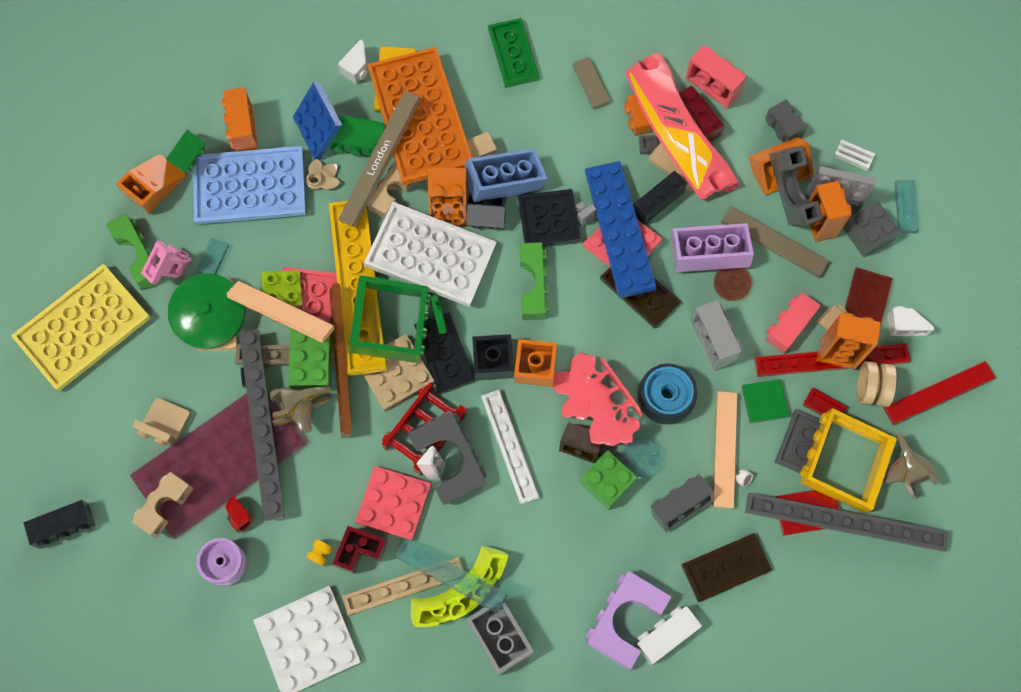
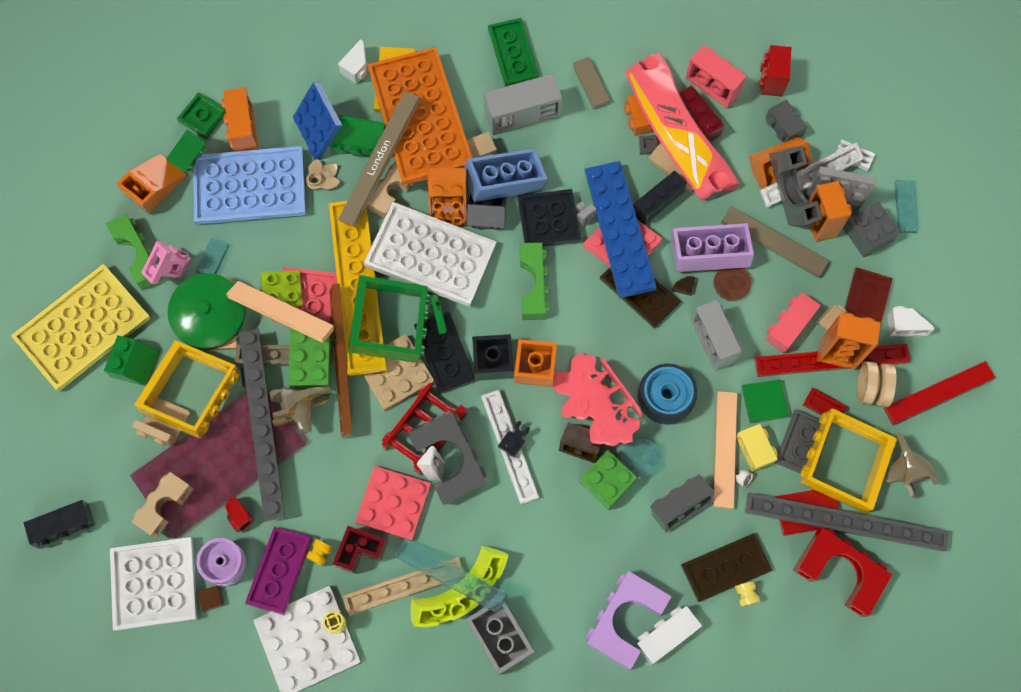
(131, 361): none -> green slope
(153, 584): none -> white plate
(162, 376): none -> yellow window
(202, 115): none -> green tile
(210, 598): none -> reddish brown tile
(279, 571): none -> magenta tile
(334, 625): none -> light yellow wheel
(512, 441): none -> black plate
(523, 104): none -> light grey piece
(684, 285): none -> dark brown tile
(747, 593): none -> light yellow wheel
(756, 447): none -> light yellow brick
(775, 70): none -> red brick
(838, 160): none -> white tile
(871, 576): none -> red arch

